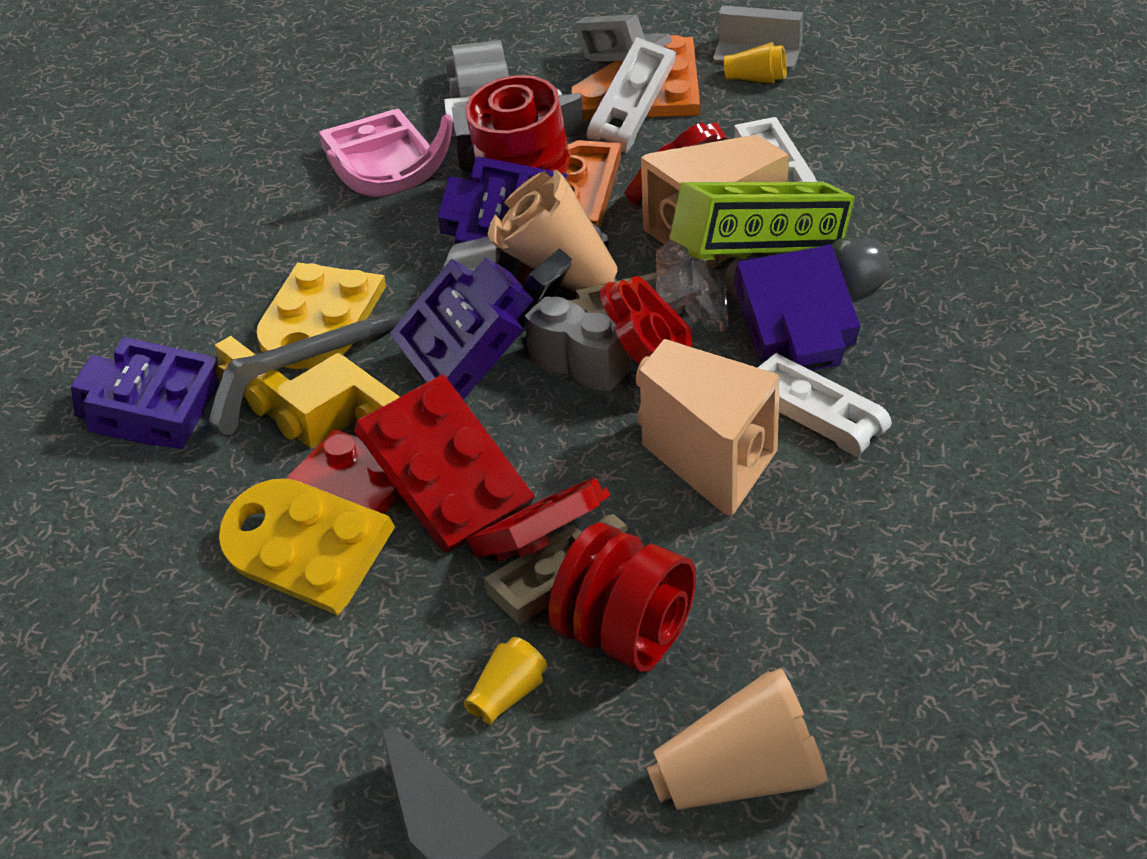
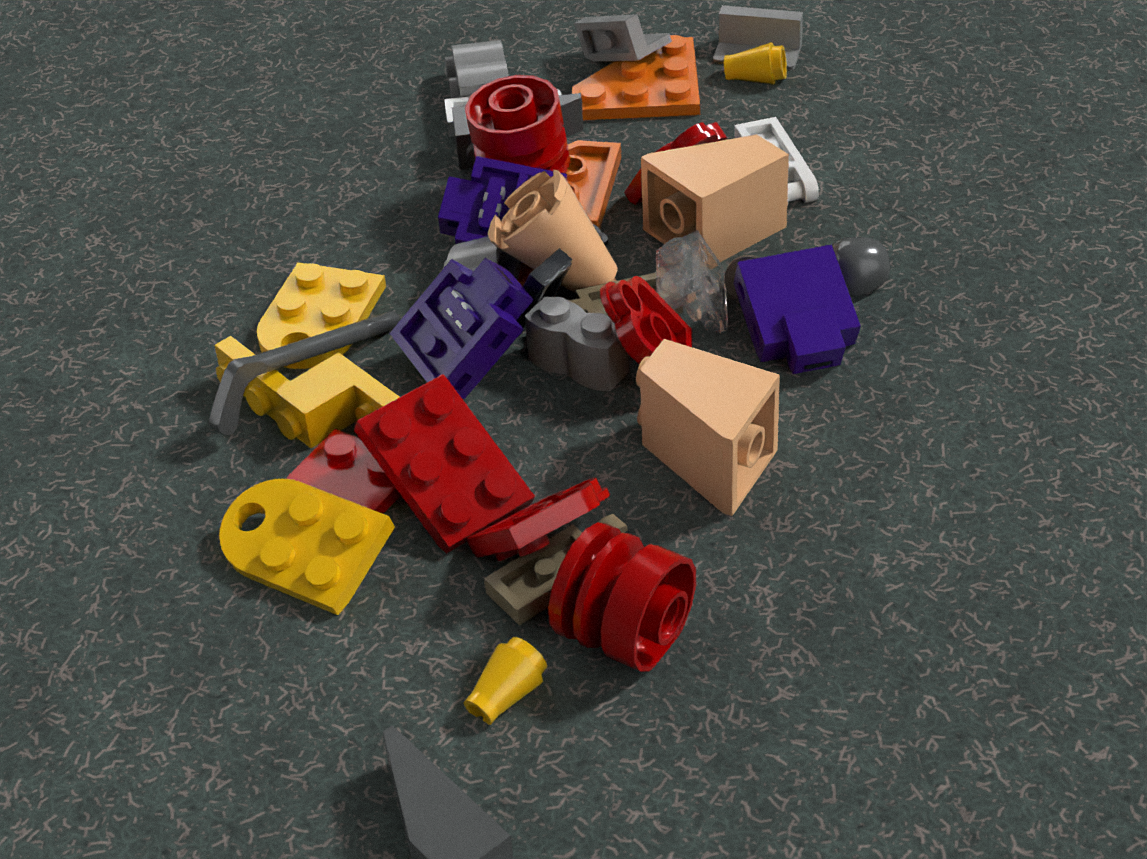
(145, 393): dark purple piece -> none
(384, 153): bright pink piece -> none
(632, 93): white plate -> none
(741, 749): light nougat cone -> none
(758, 217): lime brick -> none
(827, 406): white plate -> none

